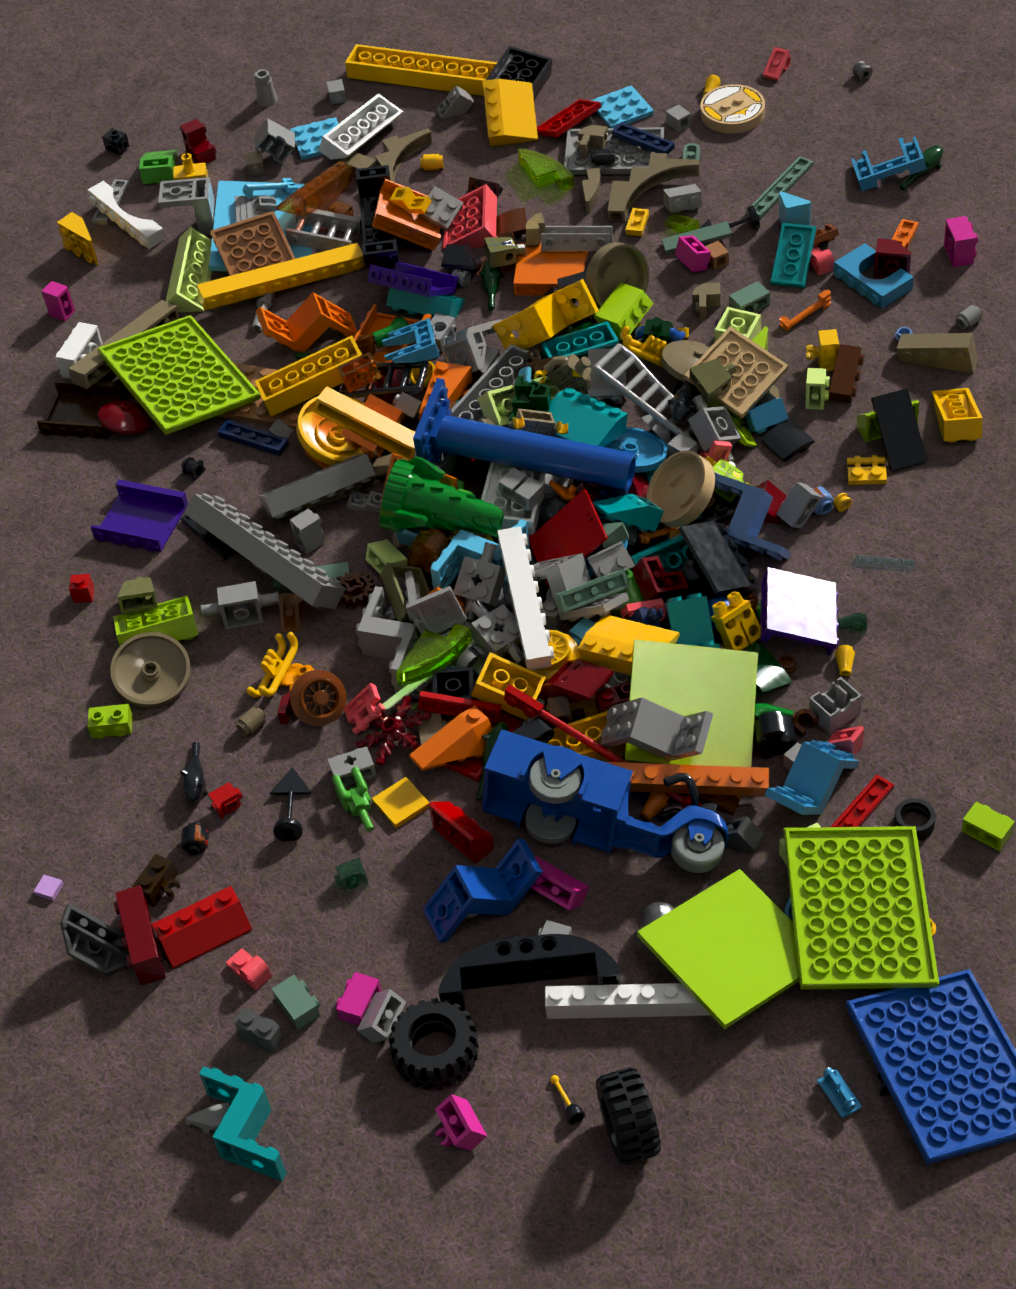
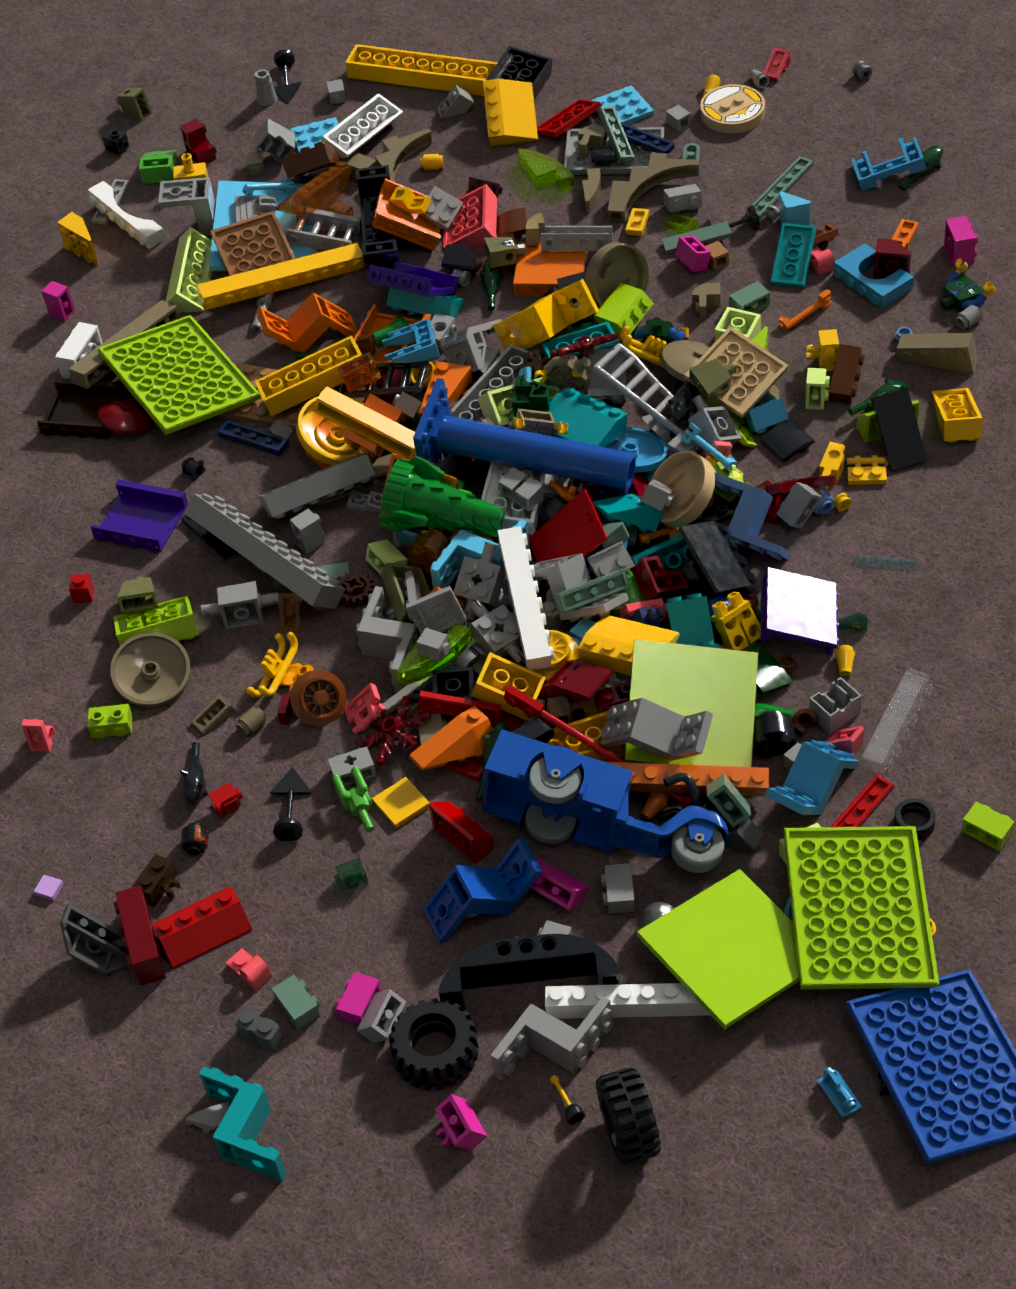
(38, 735): none -> coral plate
(134, 103): none -> olive torso
(208, 711): none -> dark tan slope
(285, 59): none -> black piece
(310, 159): none -> reddish brown slope
(433, 644): none -> light grey brick
(552, 1038): none -> light grey bracket
(584, 345): none -> dark red piece
(616, 134): none -> sand green tile
(619, 888): none -> light grey brick
(658, 495): none -> light grey piece
(694, 437): none -> medium azure hinge
(728, 800): none -> sand green brick
(759, 78): none -> light grey cone
(772, 212): none -> light grey hinge
(785, 486): none -> dark red beam
(832, 461): none -> yellow piece
(888, 387): none -> dark green piece
(896, 723): none -> clear brick
(962, 291): none -> torso

